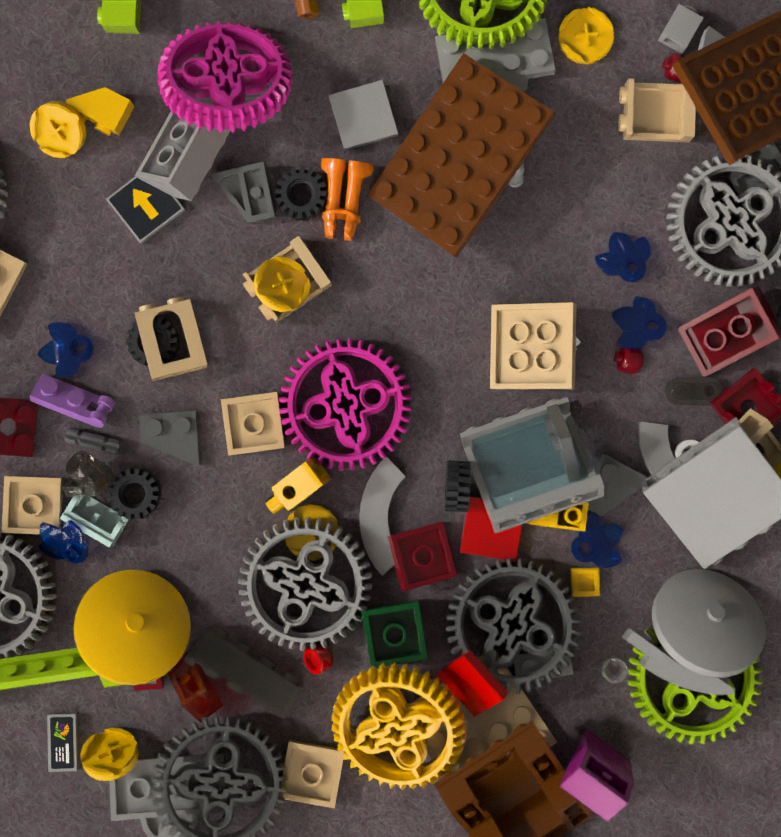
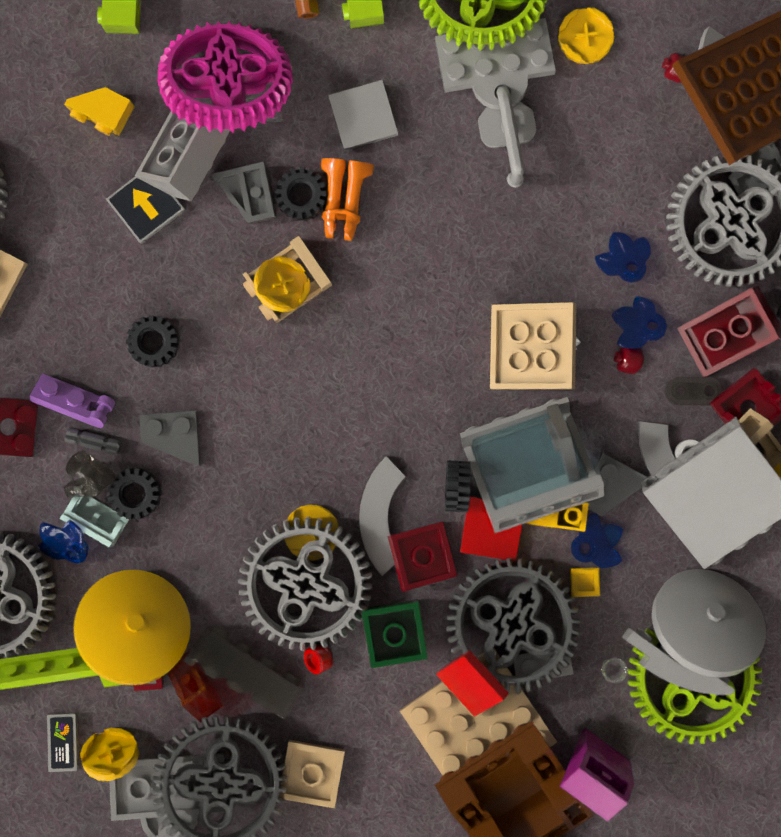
(31, 502): tan plate -> none
(58, 129): yellow tile -> none
(62, 349): clear blue plate -> none
(184, 310): tan panel -> none
(253, 423): tan plate -> none
(296, 418): dark pink gear -> none
(305, 481): yellow torso -> none
(398, 726): yellow gear -> none
(461, 154): reddish brown plate -> none
(656, 112): tan panel -> none
(680, 28): light grey brick -> none

